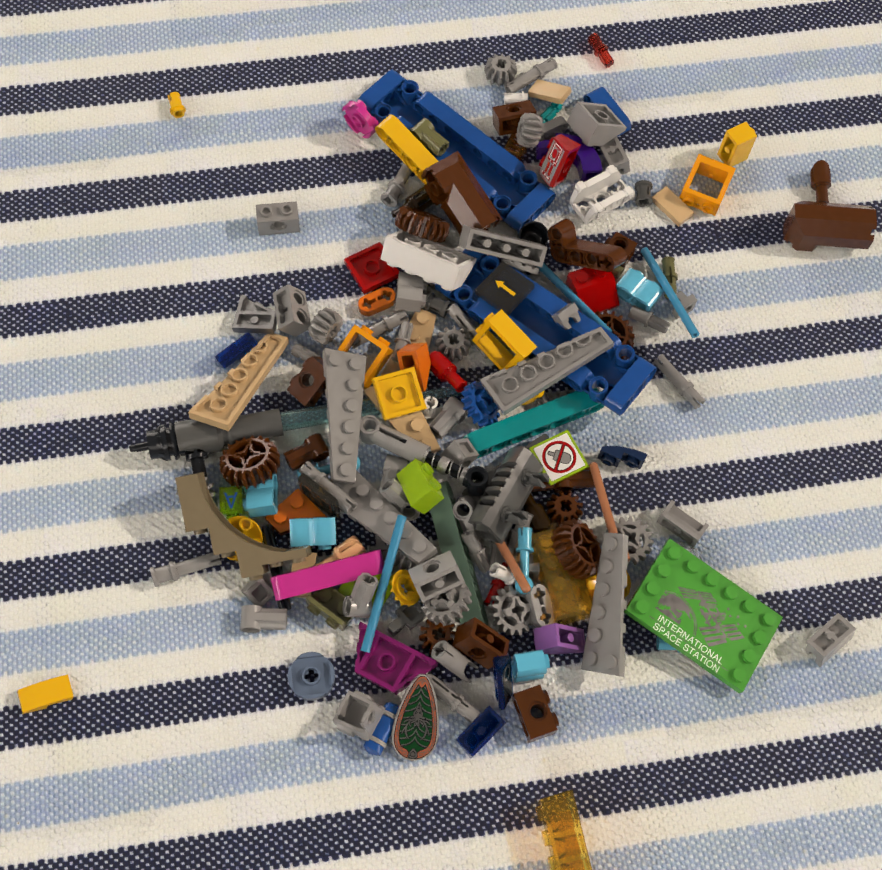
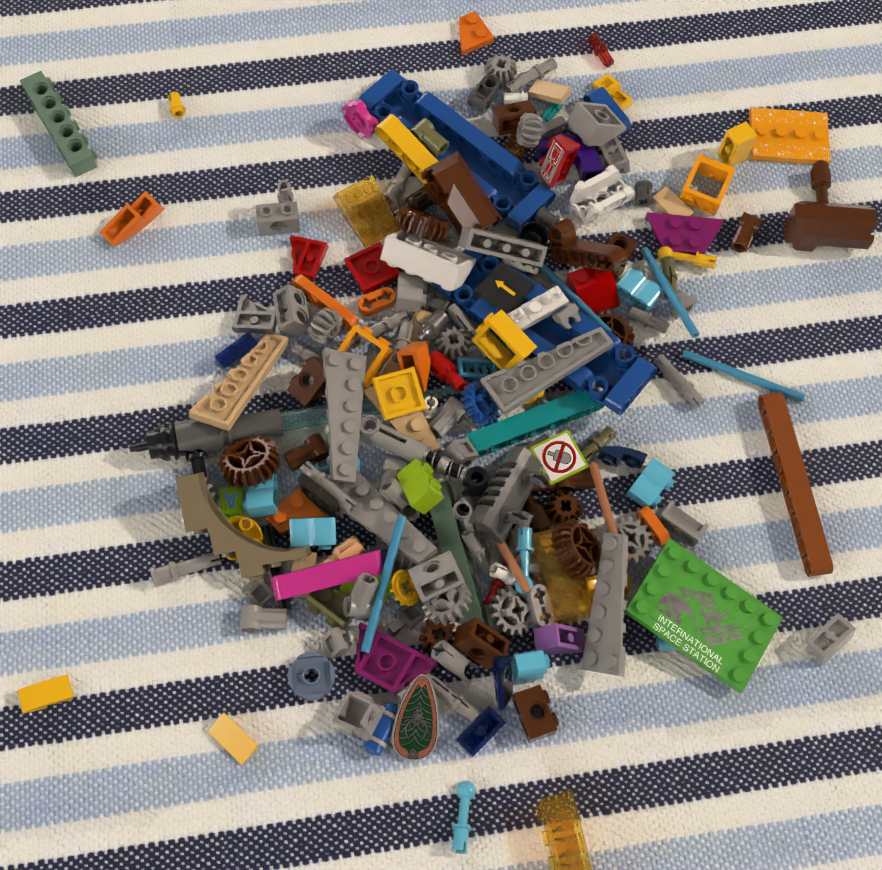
(58, 123): none -> sand green brick
(131, 219): none -> orange slope
(233, 739): none -> yellow slope
(285, 193): none -> light grey pin
(307, 256): none -> red wing
(322, 300): none -> orange beam
(335, 643): none -> light grey tile
(366, 211): none -> clear yellow slope
(432, 325): none -> piece
(465, 791): none -> medium azure pin
(467, 362): none -> dark azure slope
(473, 33): none -> orange wing
(484, 93): none -> dark grey piece
(539, 308): none -> white plate
(546, 217): none -> dark grey bush
(596, 443): none -> olive pin
(613, 88): none -> yellow slope
(647, 516): none -> orange beam
(651, 483): none -> medium azure brick
(684, 233): none -> magenta wing
(698, 259): none -> yellow pin
(743, 375): none -> dark azure piece
(746, 231): none -> reddish brown piece
(789, 136): none -> light orange plate
(795, 485): none -> dark orange beam

